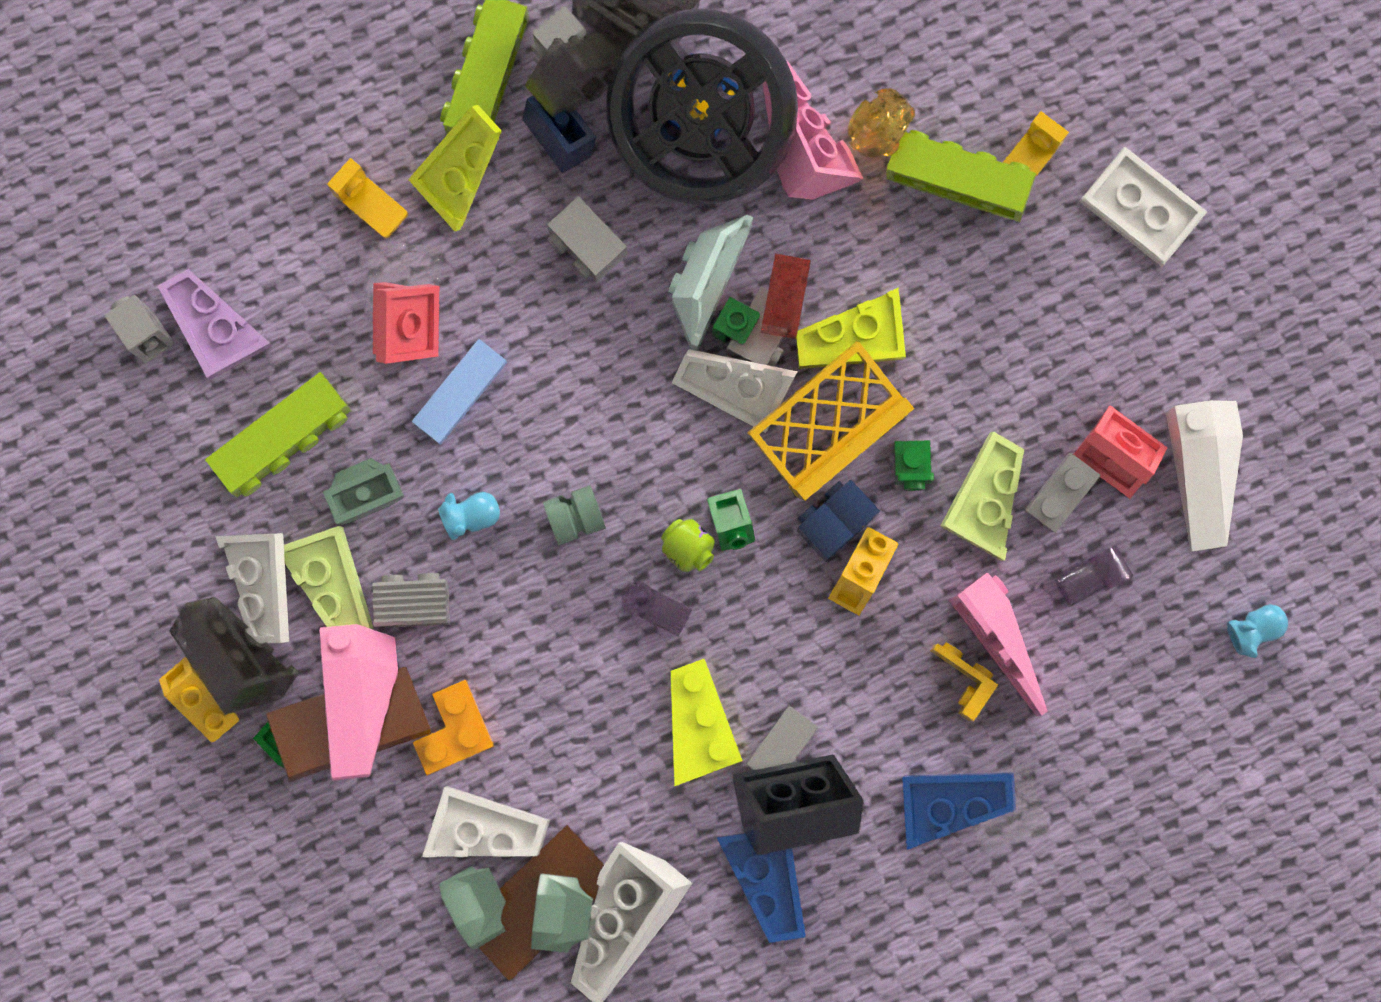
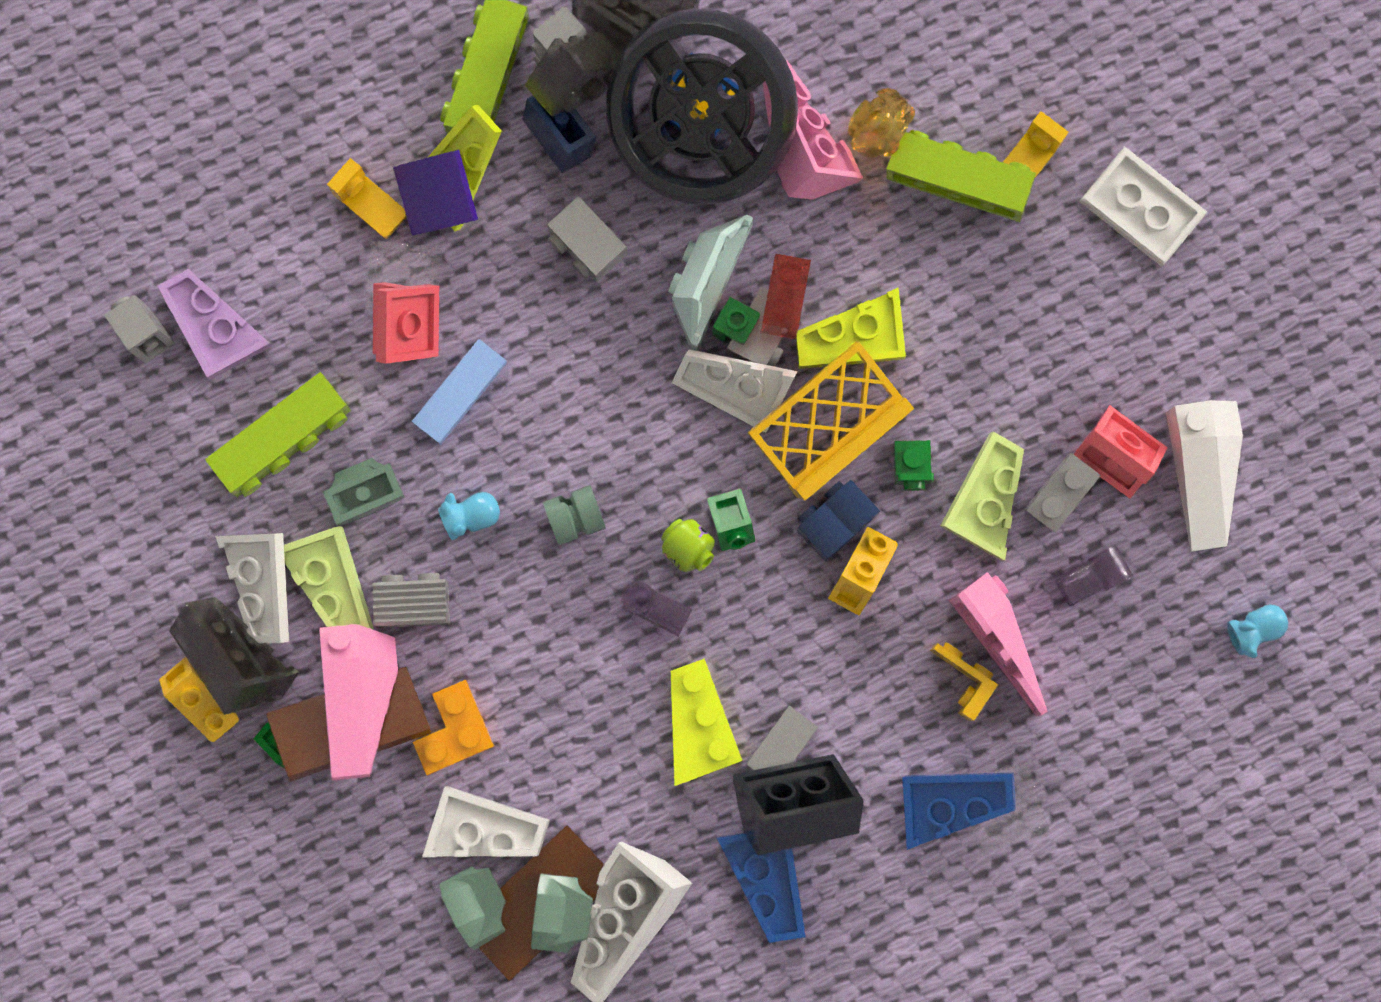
(435, 192): none -> dark purple slope

